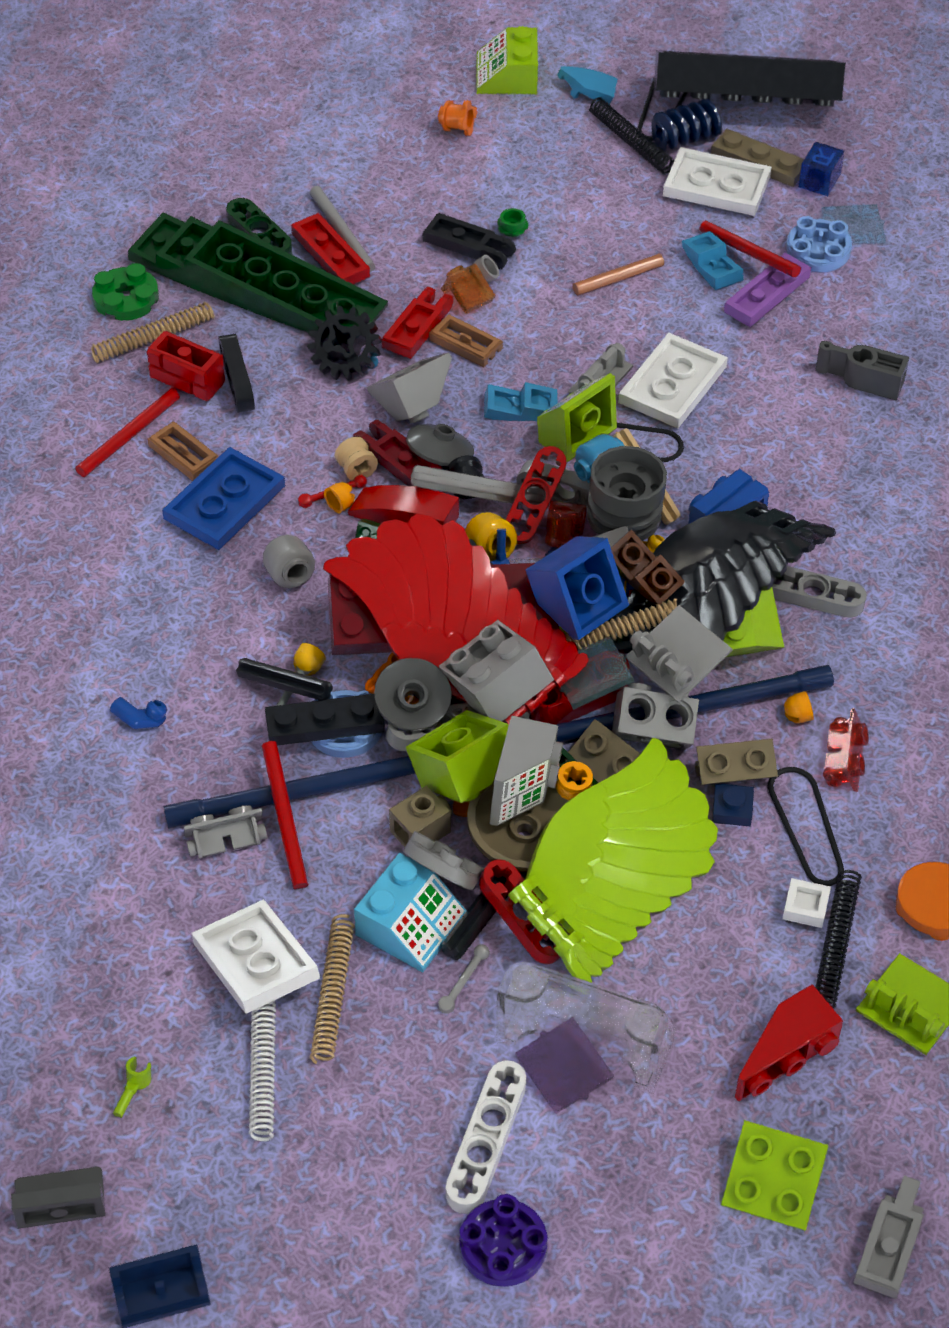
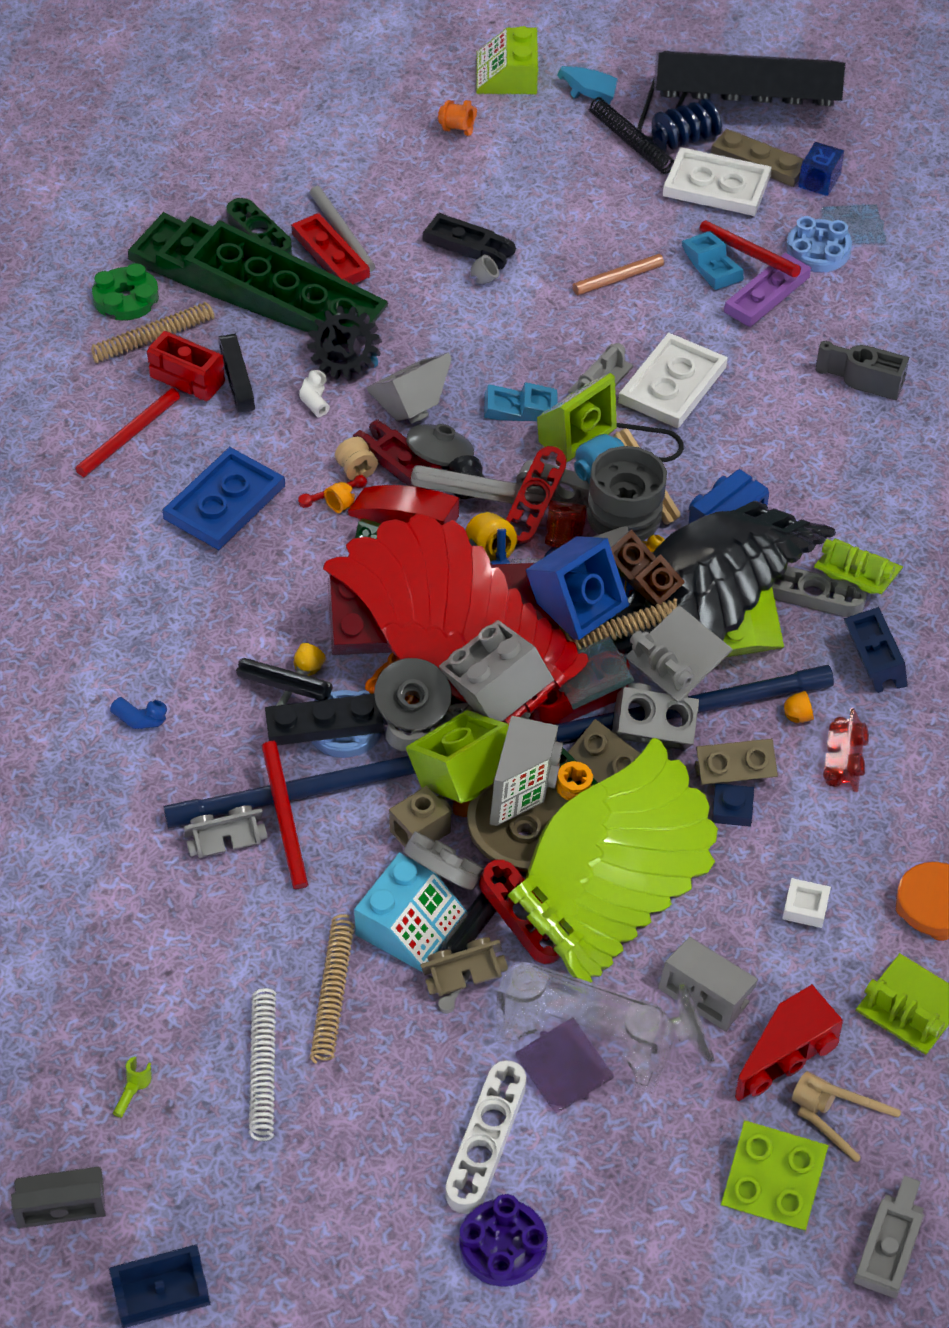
(178, 454): medium nougat tile -> none
(255, 956): white plate -> none
(288, 561): light grey head -> none
(312, 391): none -> white arm
(416, 322): red hinge -> none
(462, 343): medium nougat tile -> none
(468, 287): clear orange bracket -> none
(477, 958): none -> dark tan hinge
(512, 222): green plate -> none
(689, 1025): none -> clear dish
(713, 982): none -> light grey hinge
(790, 832): black piece -> none
(818, 1095): none -> tan plant
(839, 934): black piece -> none
(857, 566): none -> lime hinge
(877, 648): none -> dark blue hinge

